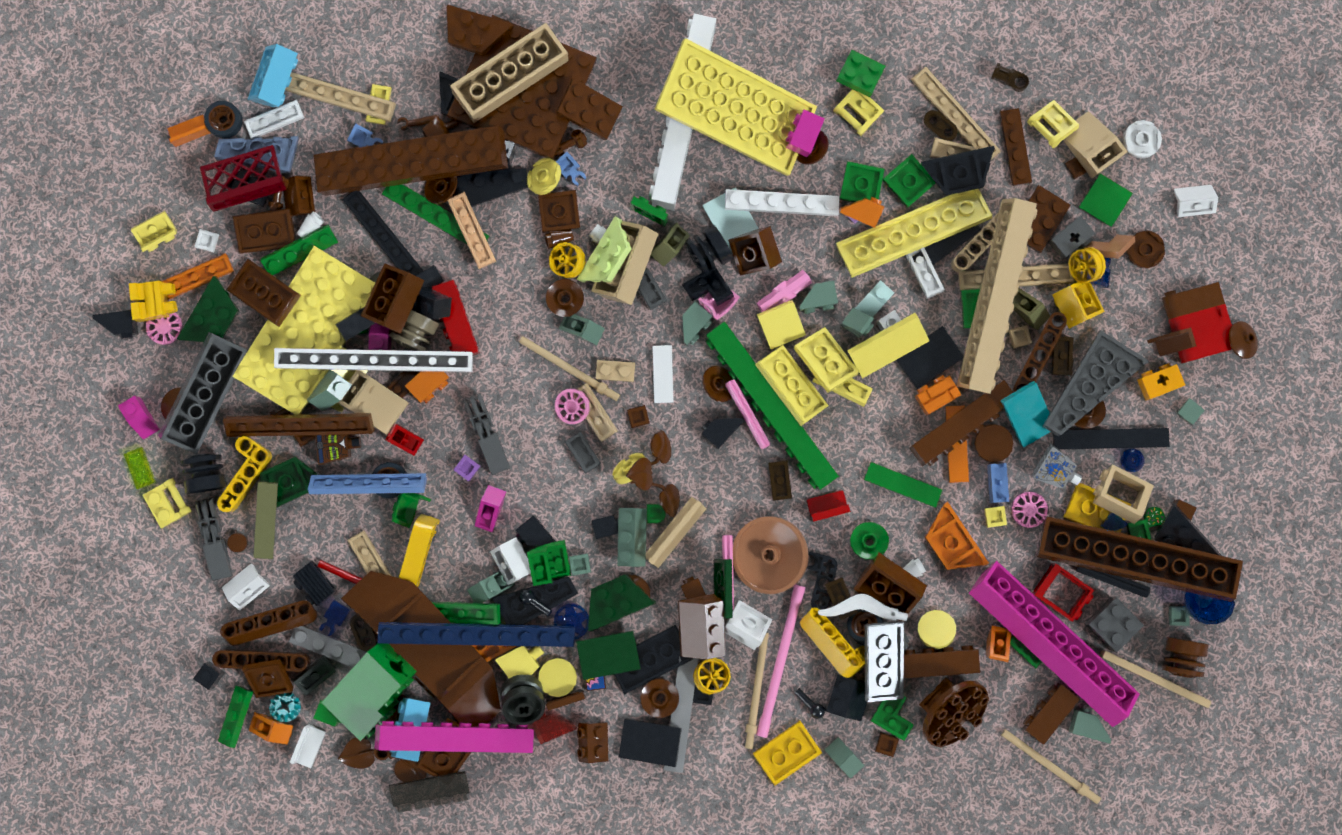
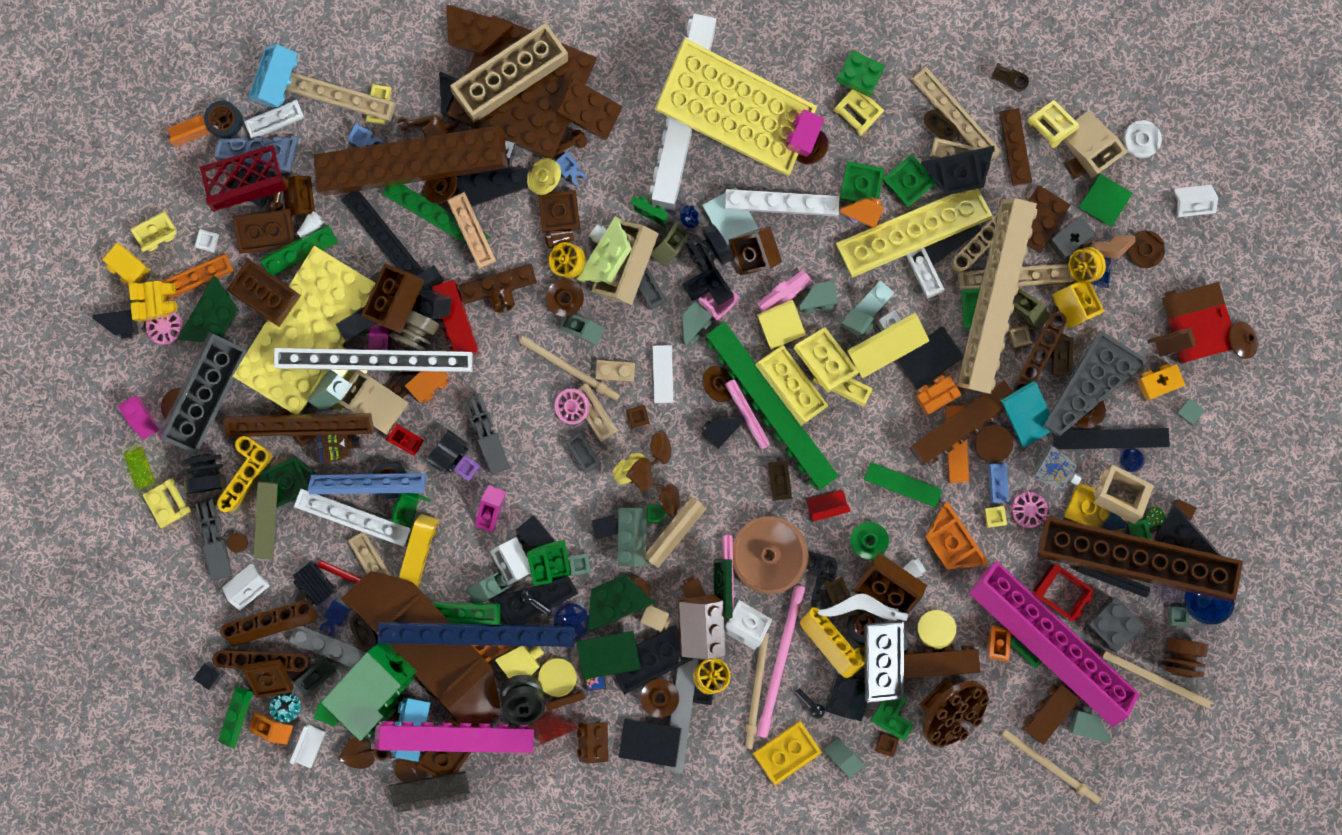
(125, 264): none -> yellow brick
(352, 517): none -> white plate
(447, 452): none -> black brick
(498, 287): none -> reddish brown plate
(656, 618): none -> tan brick
(689, 216): none -> clear blue plate

